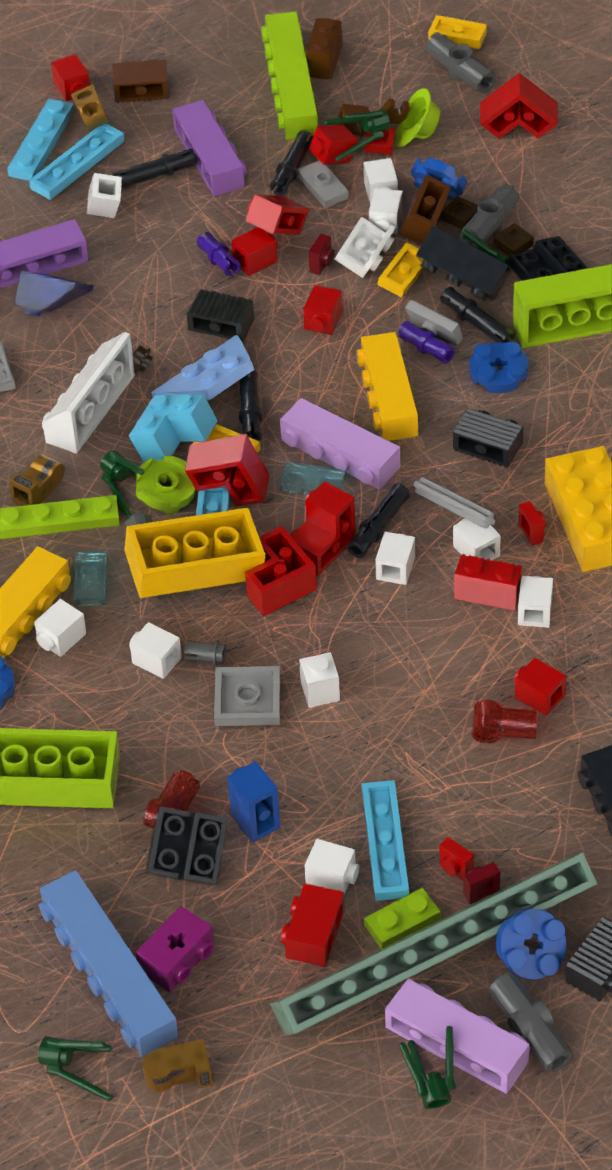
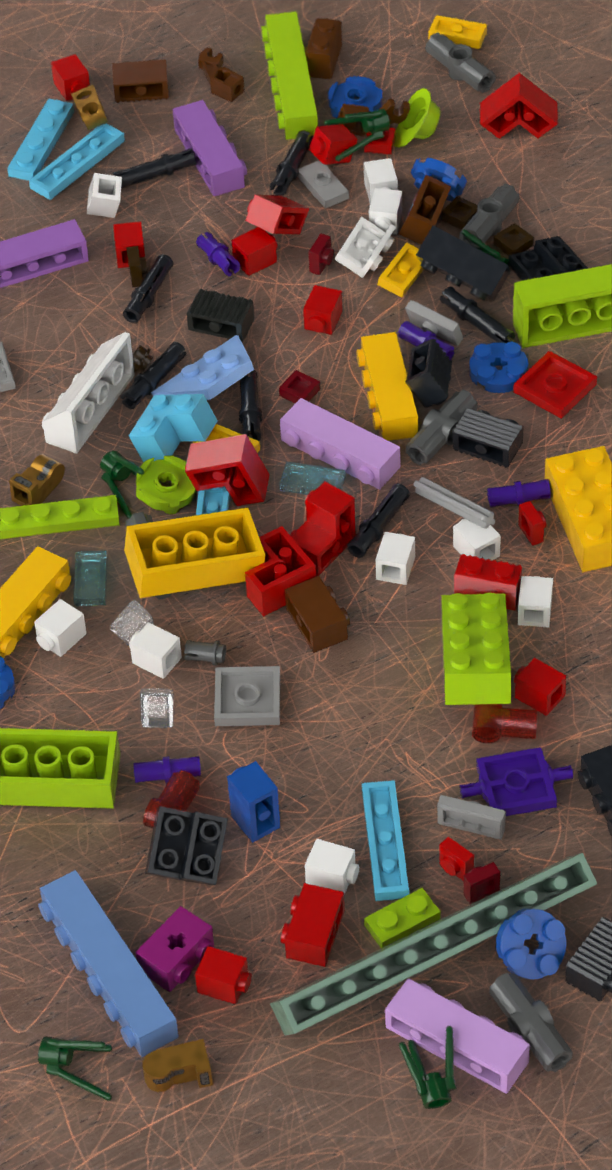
(46, 292): clear blue slope -> none
(127, 236): none -> red brick
(130, 621): none -> clear slope
(137, 266): none -> dark brown plate
(137, 306): none -> black pin
(147, 382): none -> black pin
(157, 708): none -> clear slope
(165, 768): none -> dark purple pin
(222, 80): none -> reddish brown piece
(222, 975): none -> red brick
(299, 386): none -> dark red plate
(317, 614): none -> reddish brown brick
(319, 679): white brick -> none
(354, 87): none -> blue plate
(429, 373): none -> black brick
(439, 427): none -> dark grey piece
(471, 817): none -> light grey plate
(475, 649): none -> lime brick
(517, 781): none -> dark purple plate
(518, 493): none -> dark purple pin
(555, 384): none -> red plate

